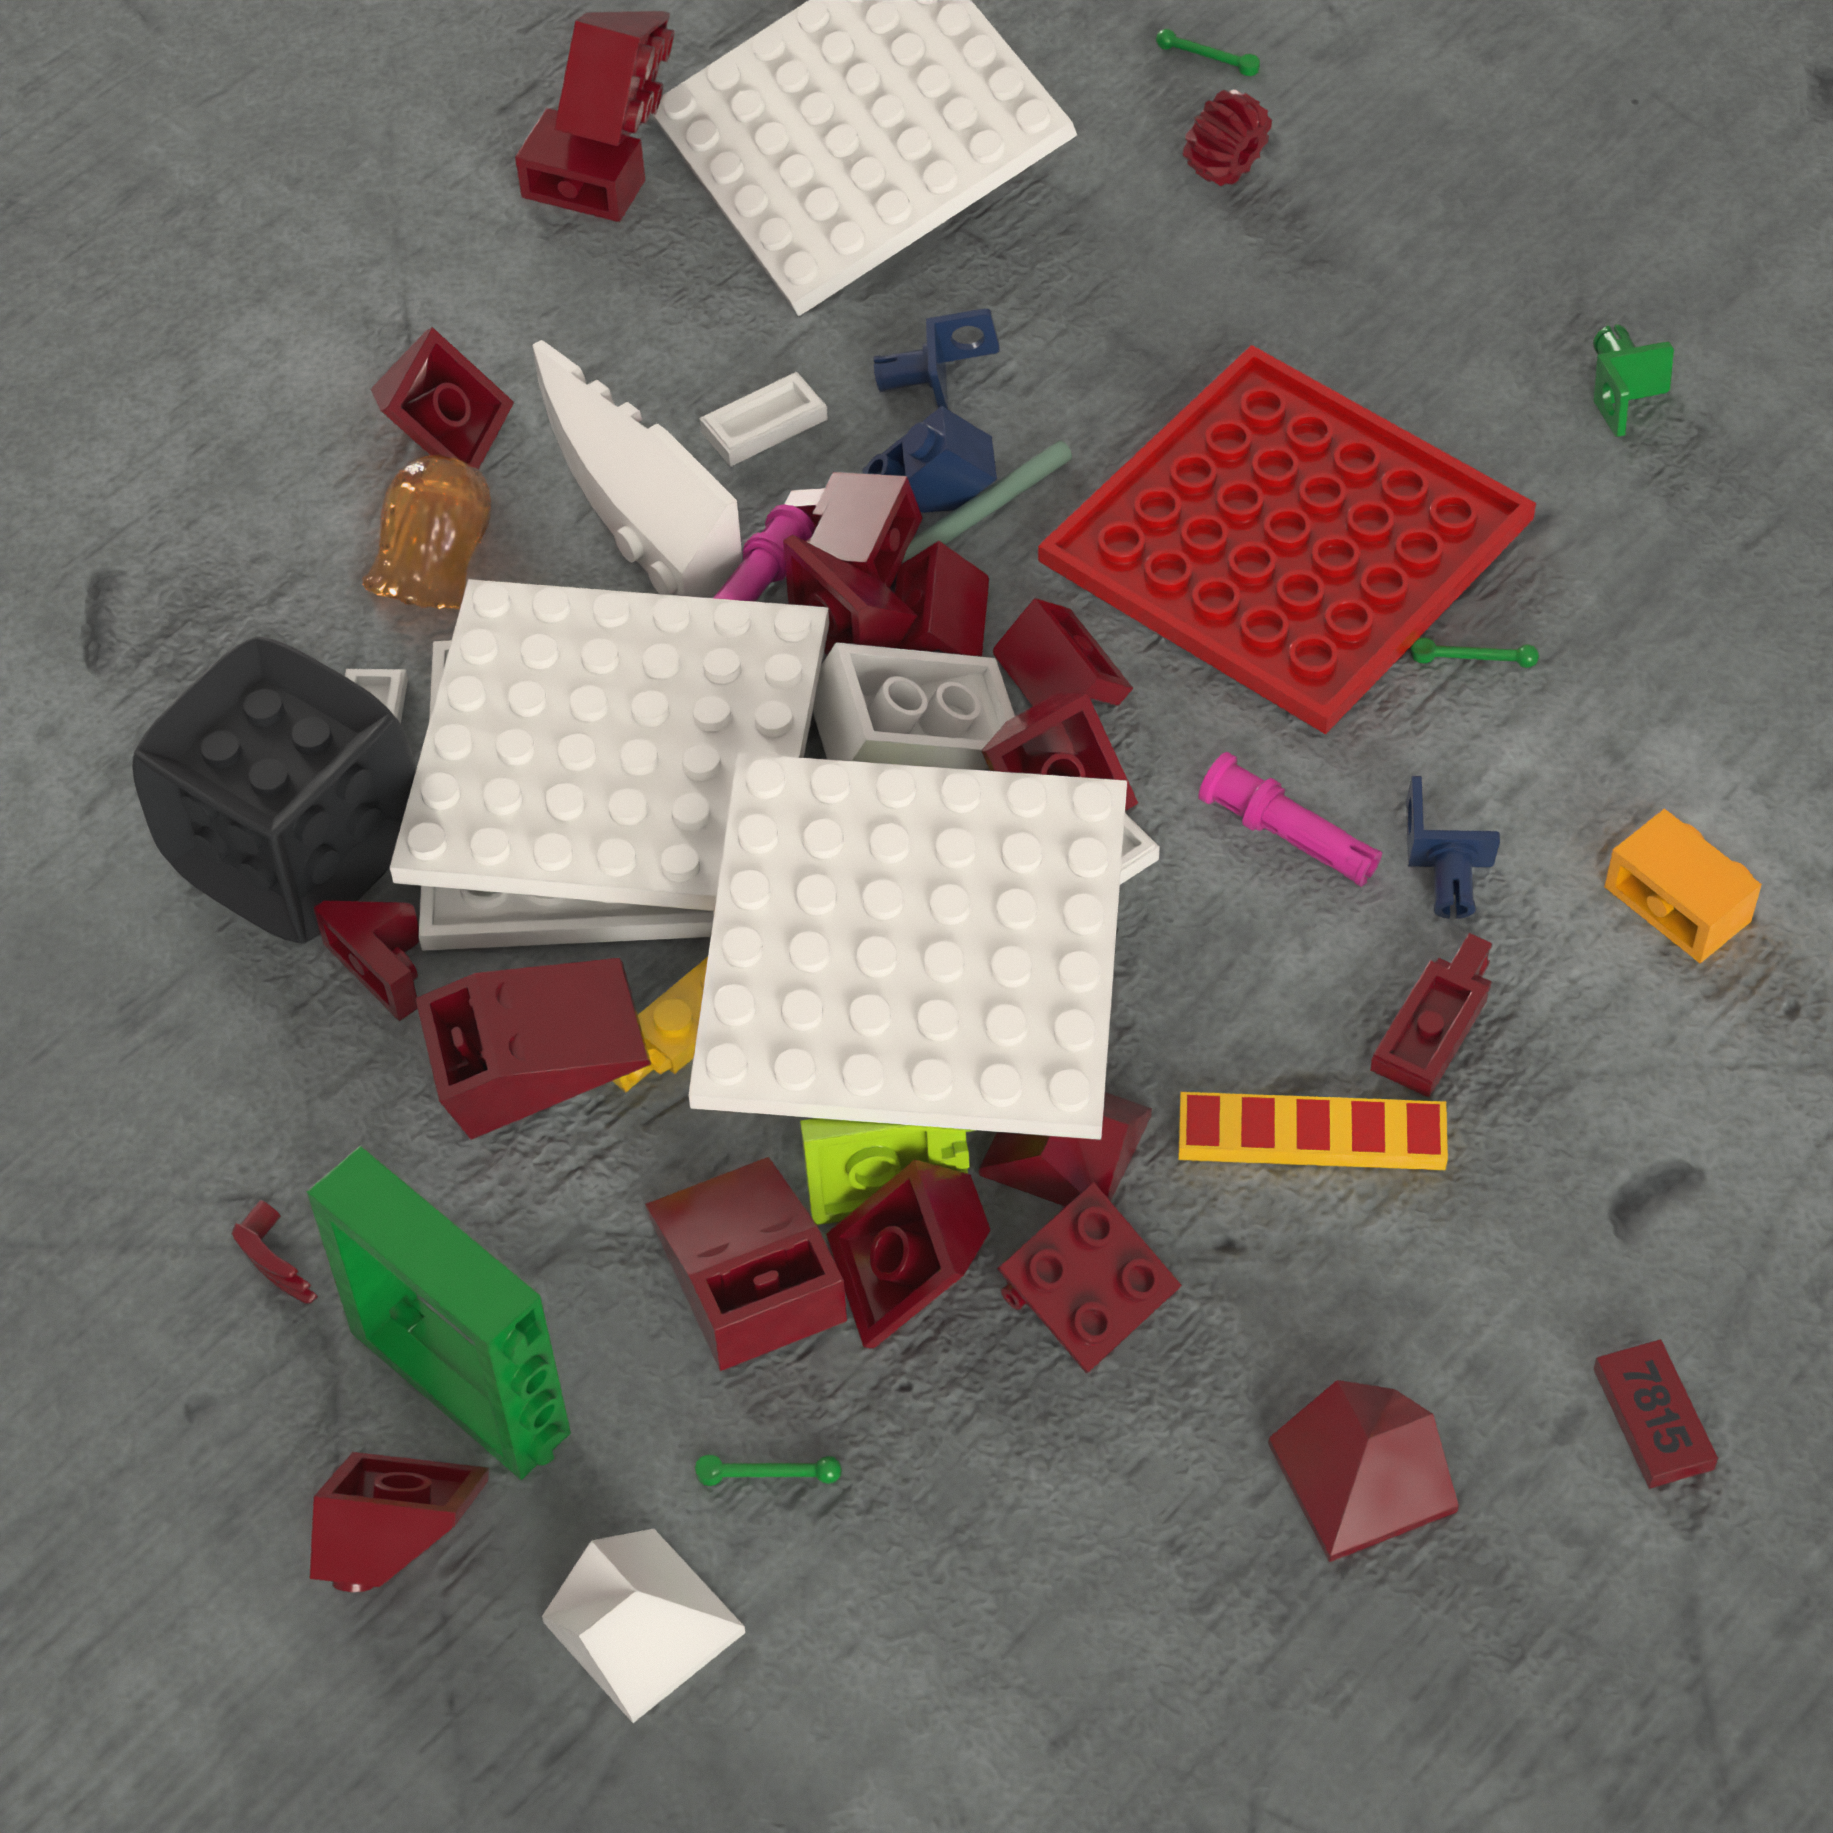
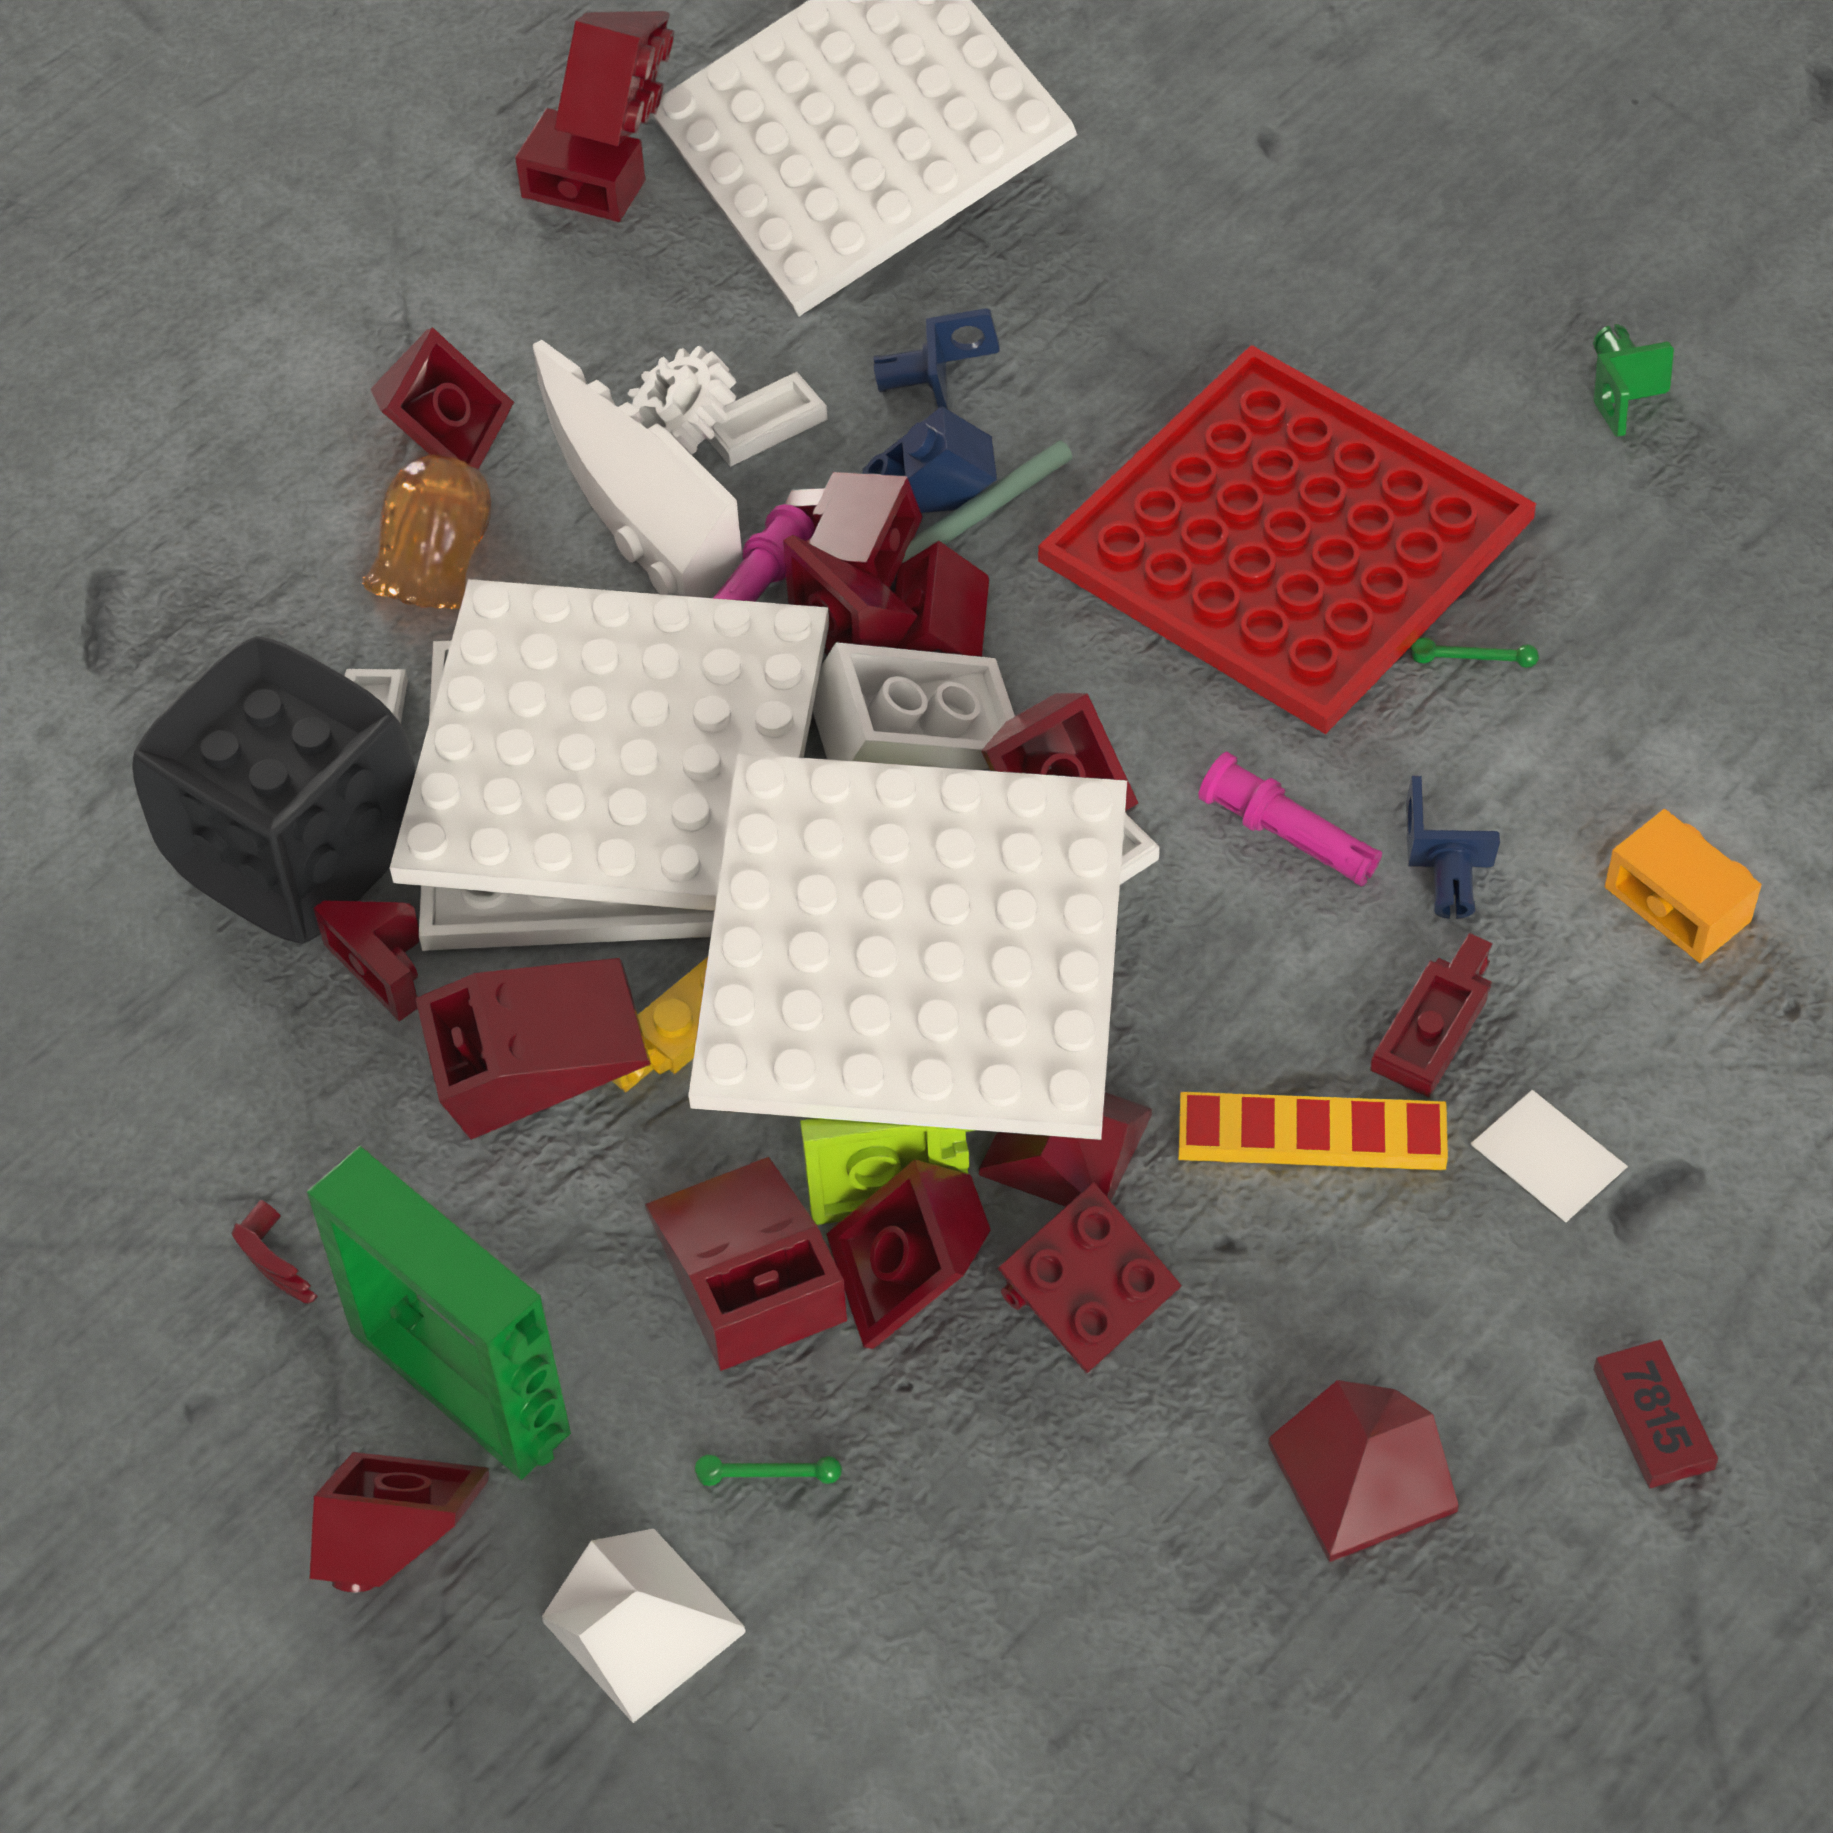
(685, 396): none -> white gear
(1055, 653): dark red panel -> none
(1227, 137): dark red gear -> none
(1247, 64): green hinge -> none
(1549, 1155): none -> white sticker

